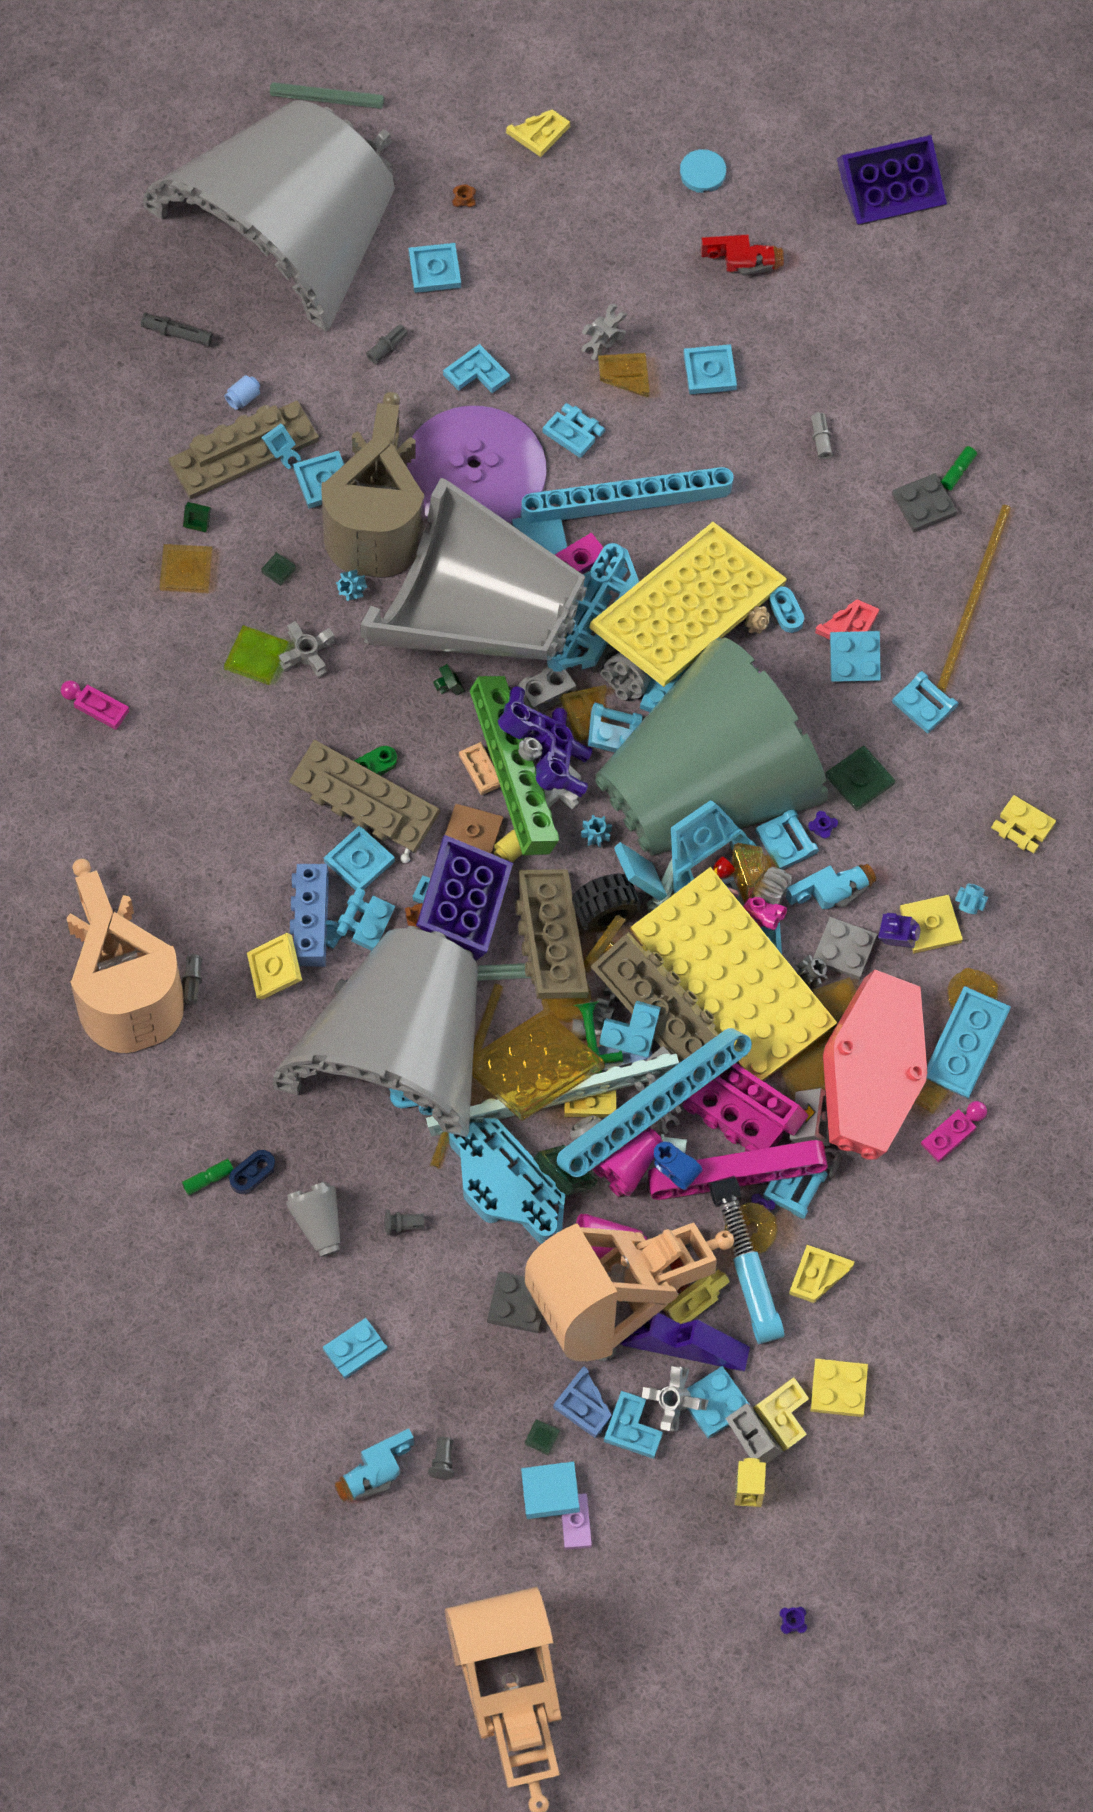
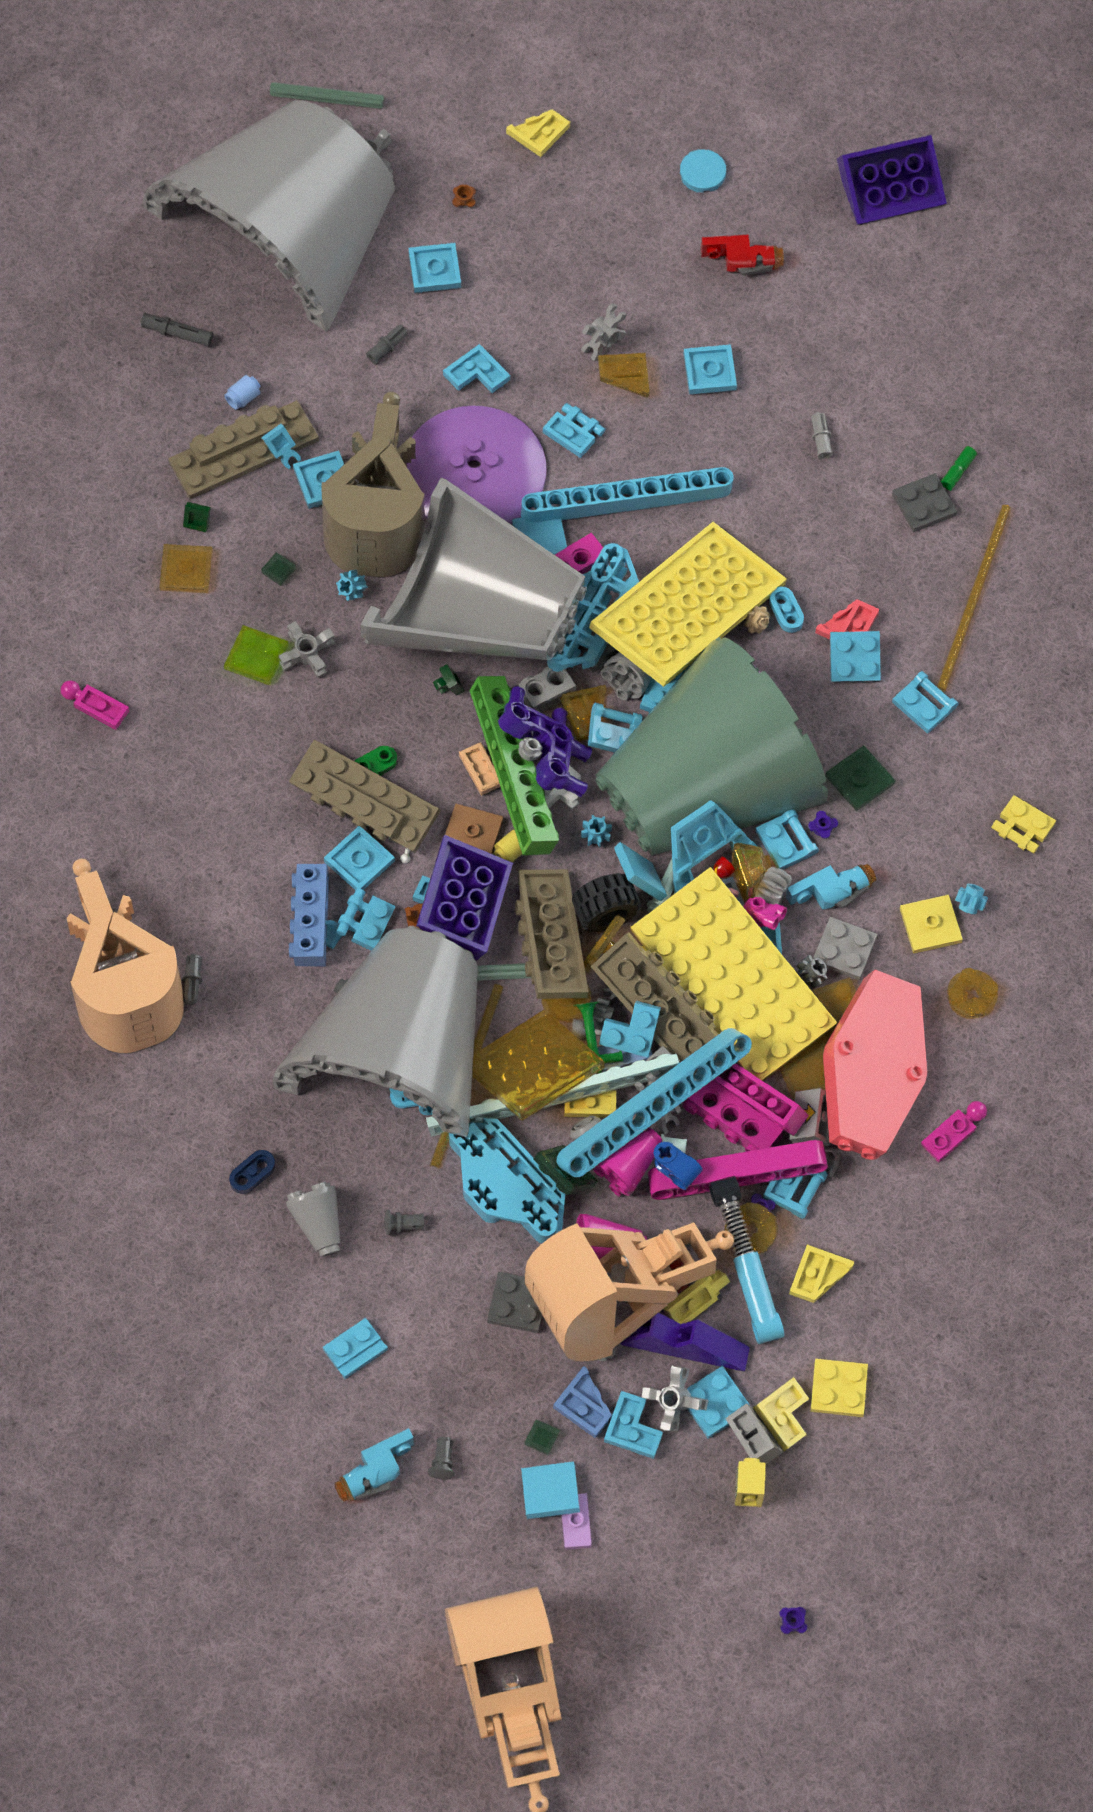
(204, 1178): green piece -> none
(274, 966): light yellow plate -> none
(899, 930): dark purple brick -> none
(931, 1096): clear yellow tile -> none
(966, 1042): medium azure tile -> none

